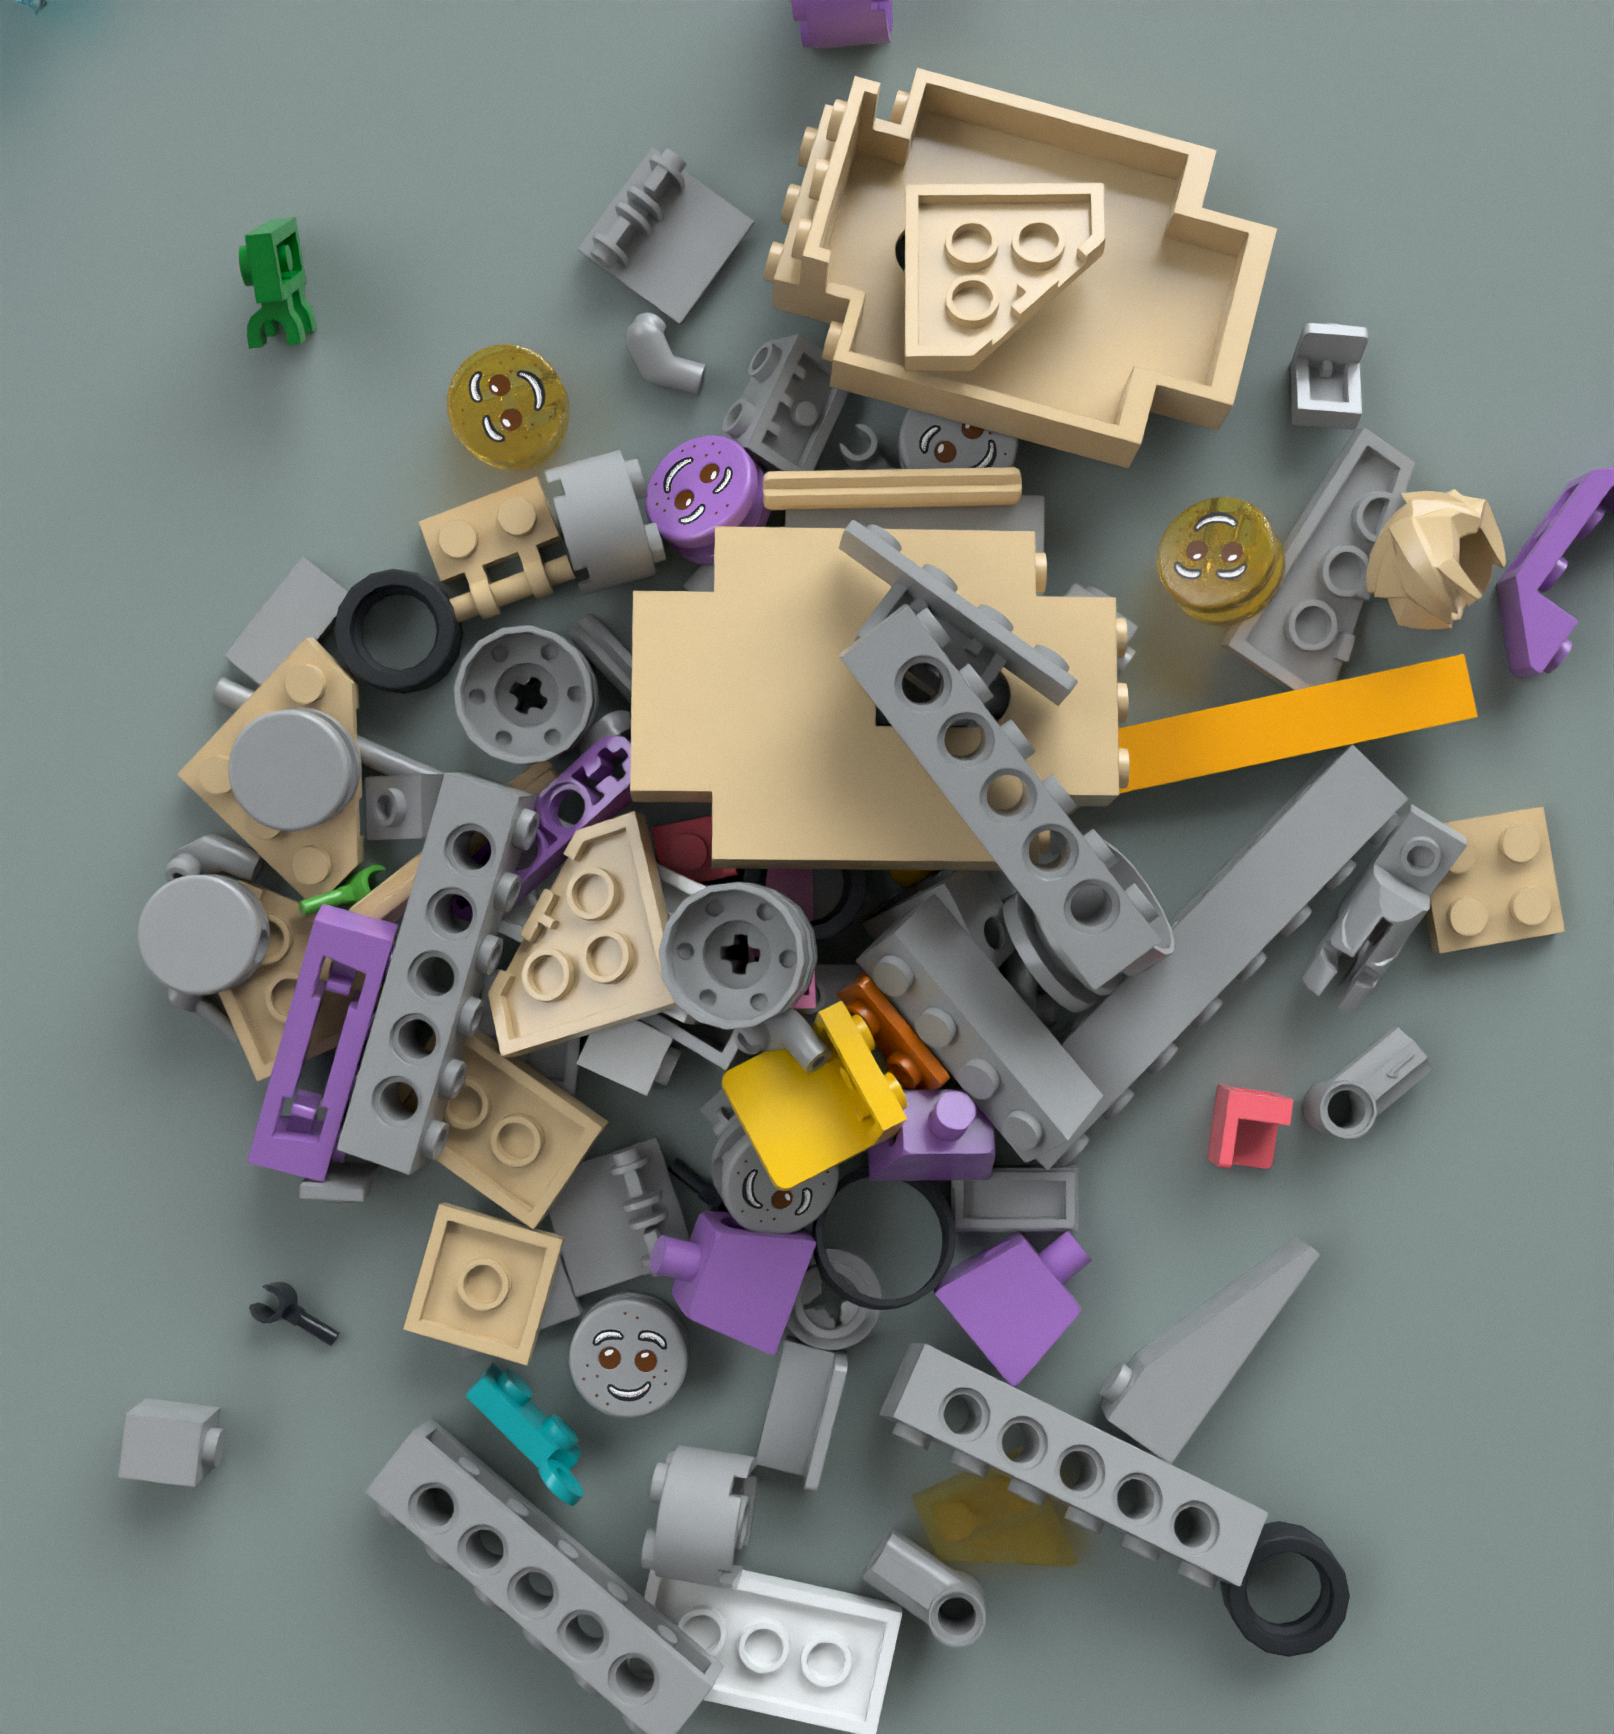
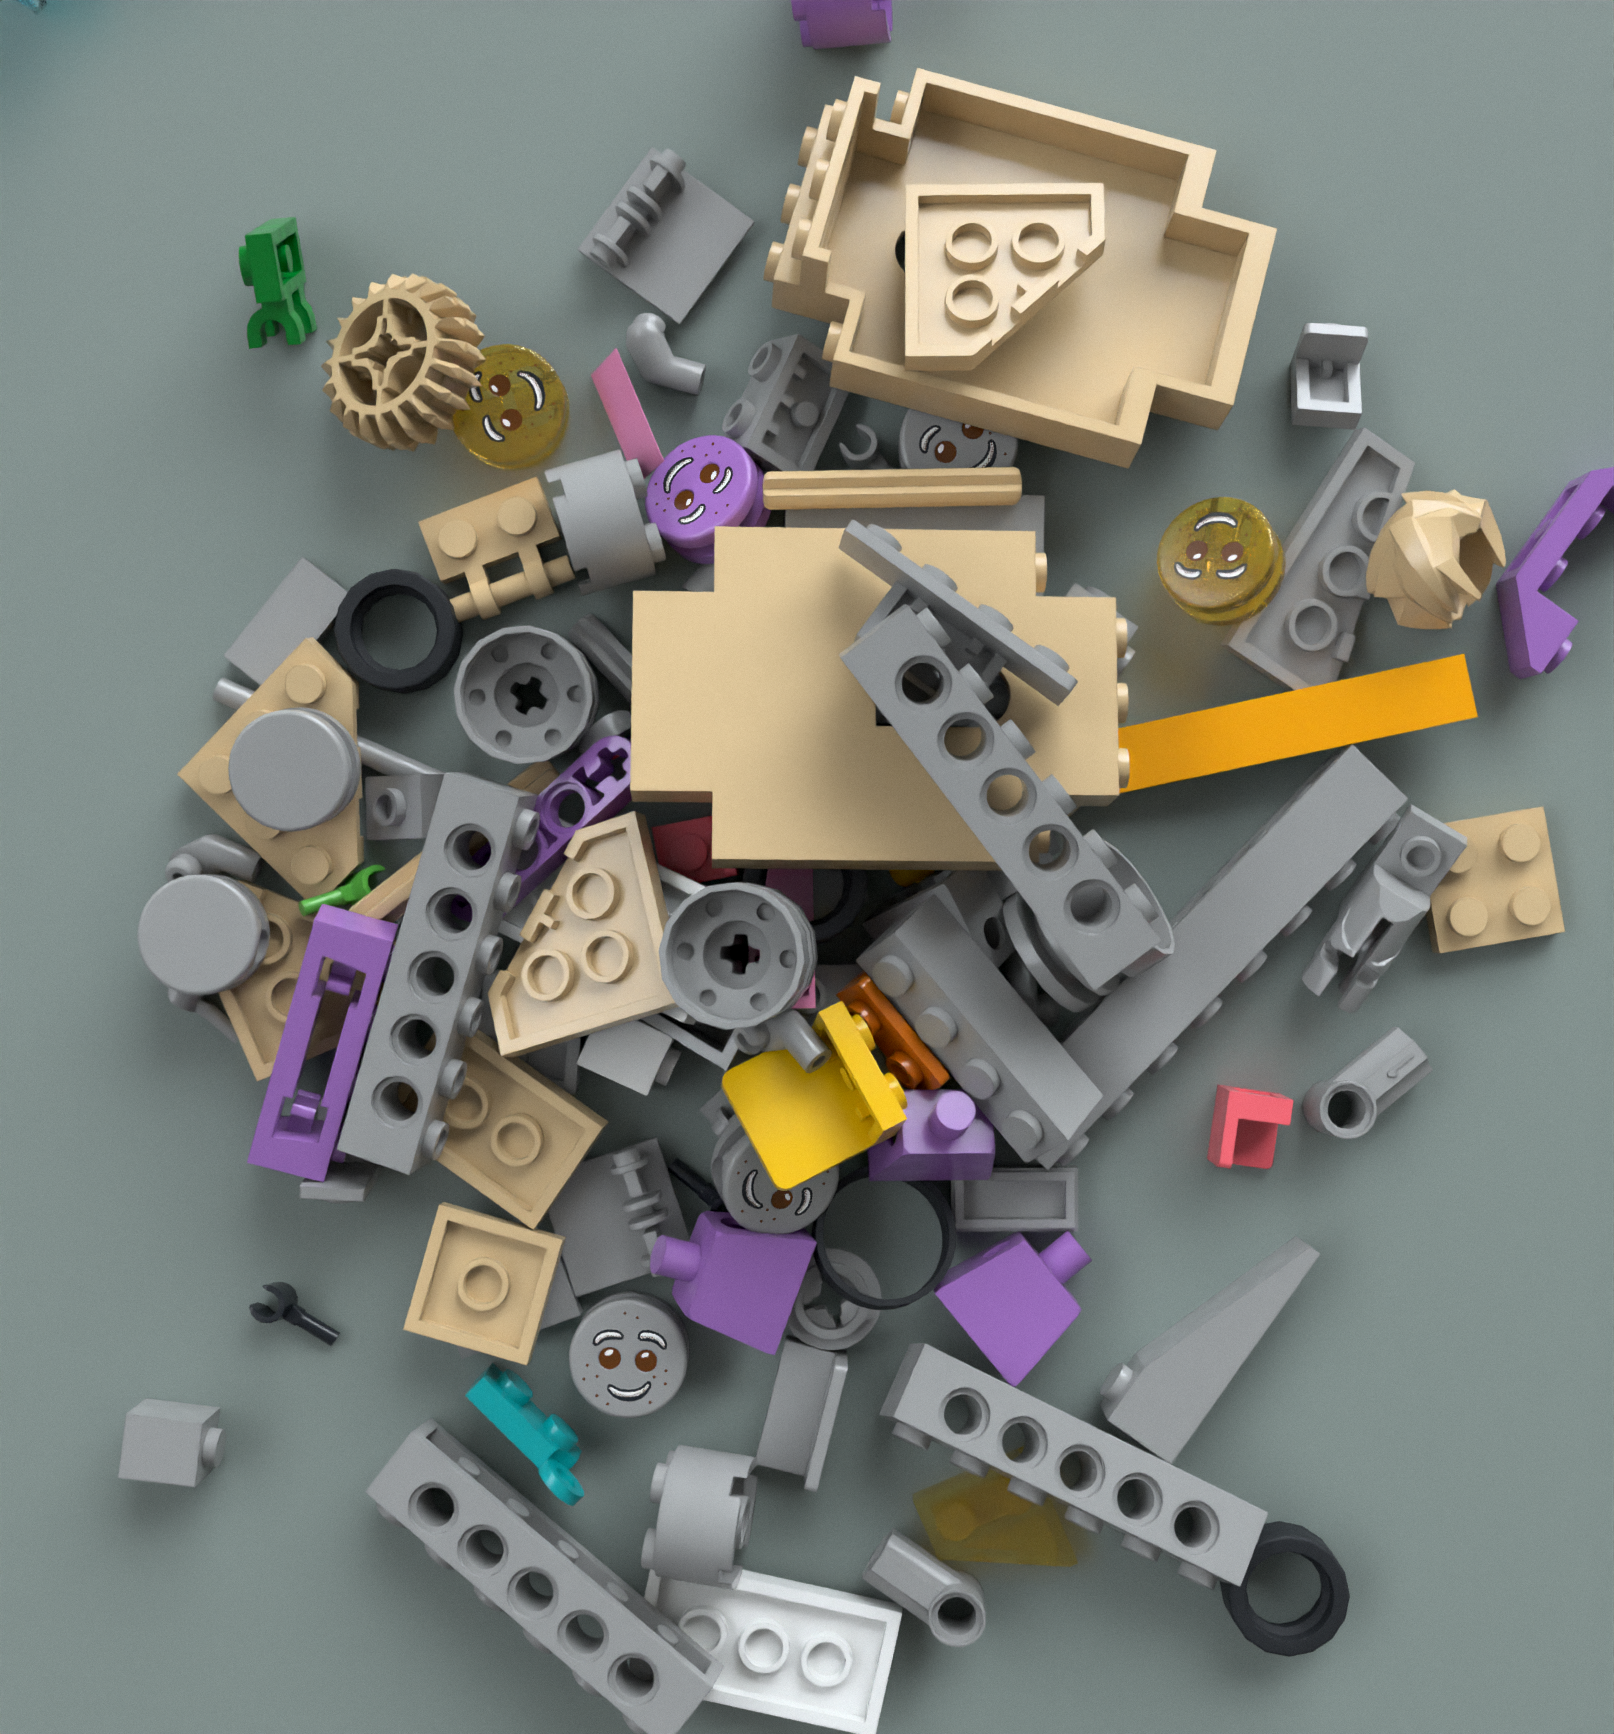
(403, 363): none -> tan gear
(626, 413): none -> bright pink sticker

